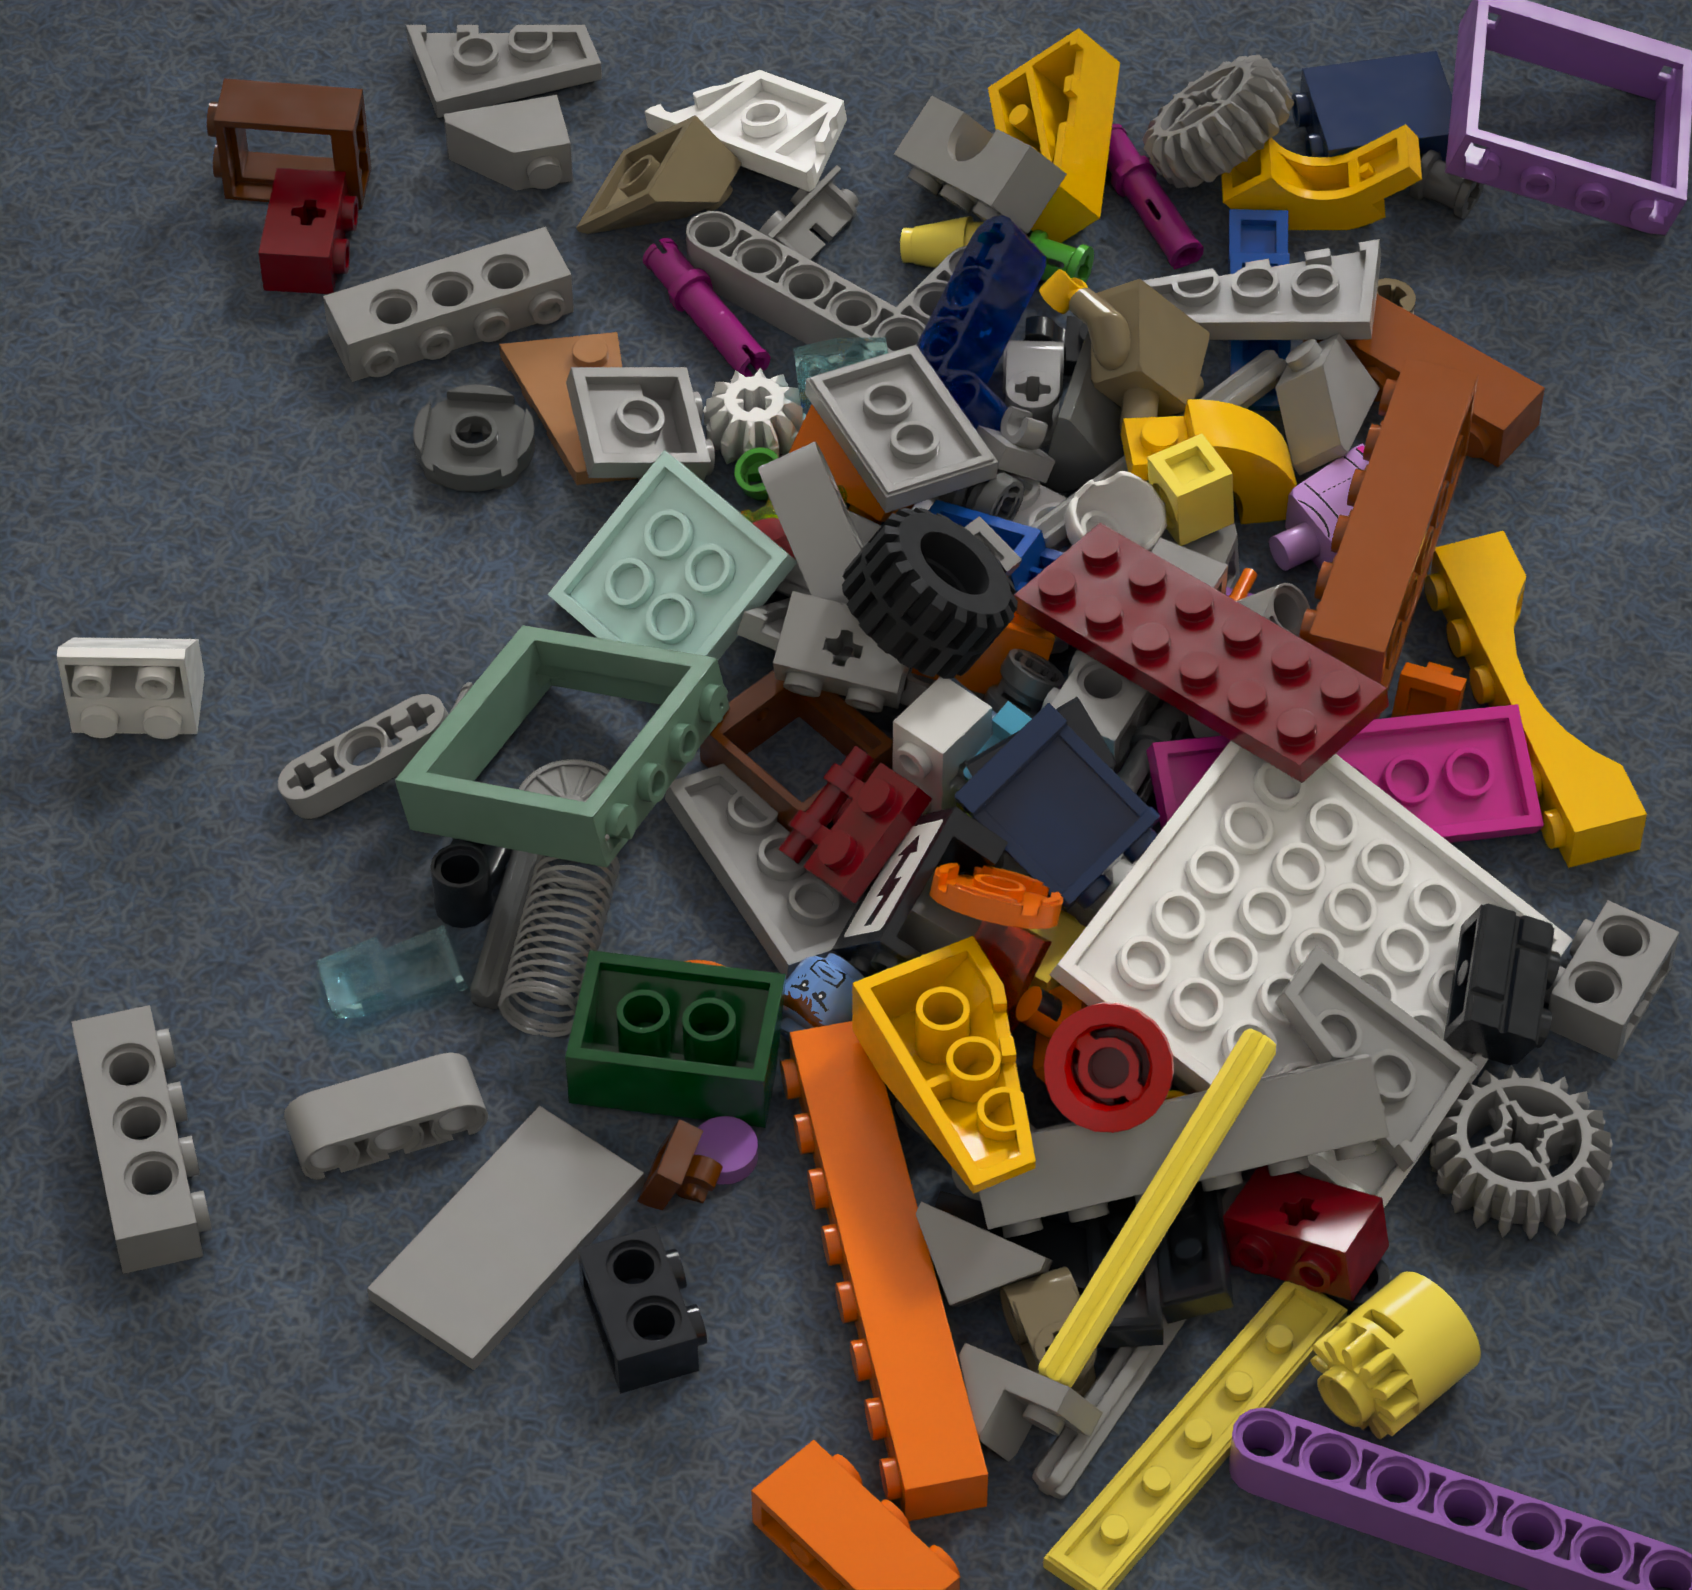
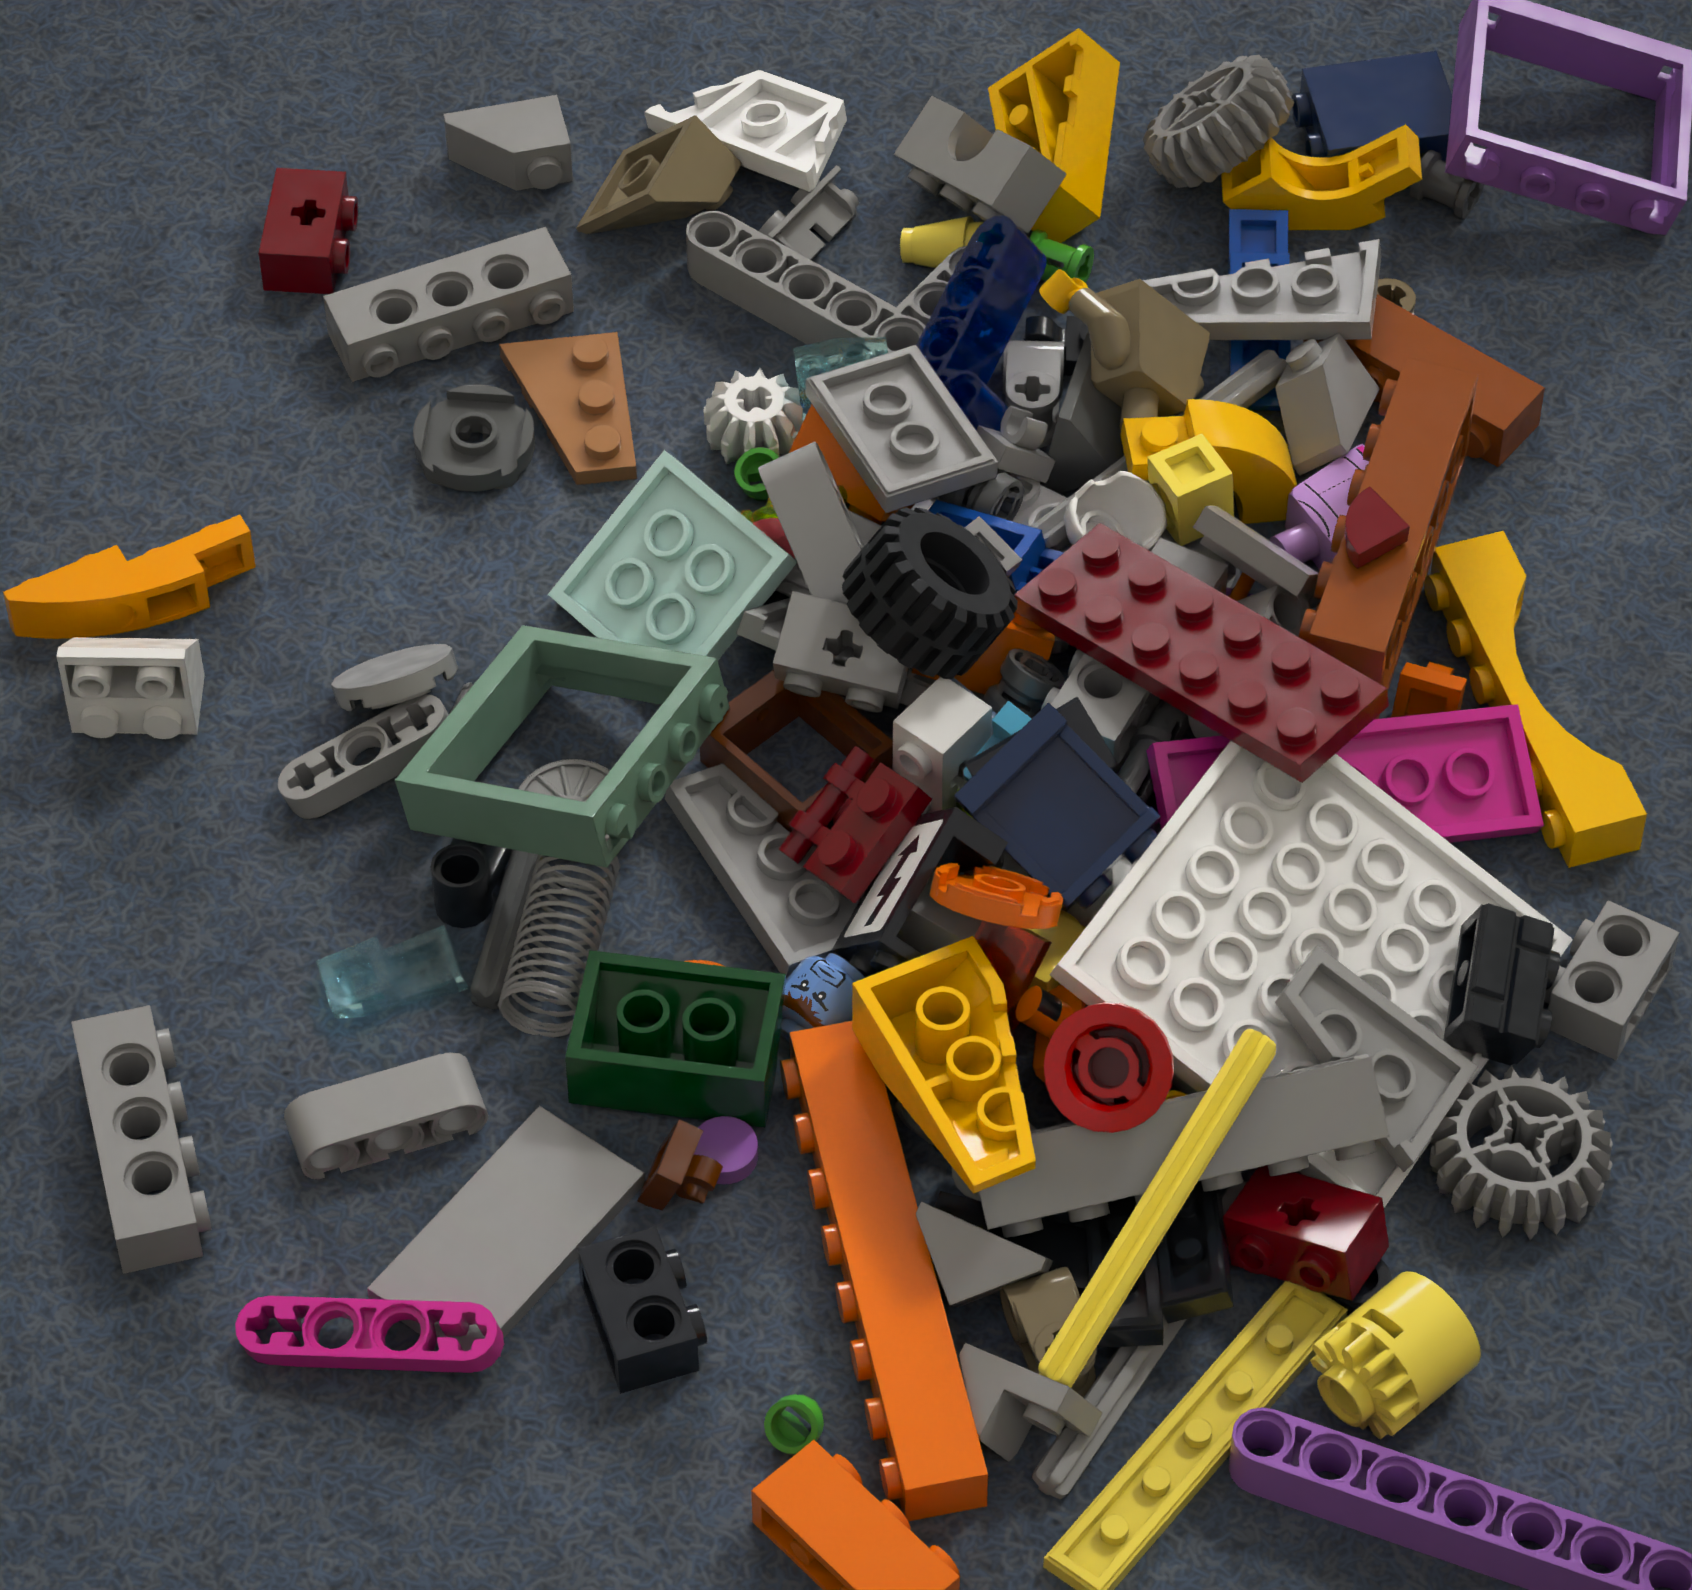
(116, 596): none -> light orange slope
(286, 109): reddish brown window -> none
(370, 1322): none -> dark pink beam
(394, 676): none -> light grey tile
(493, 68): light grey wing -> none
(635, 415): light grey plate -> none
(692, 292): magenta pin -> none
(786, 1430): none -> bright green hinge
(1136, 179): magenta pin -> none
(1255, 554): none -> light grey slope
(1372, 528): none -> dark red tile

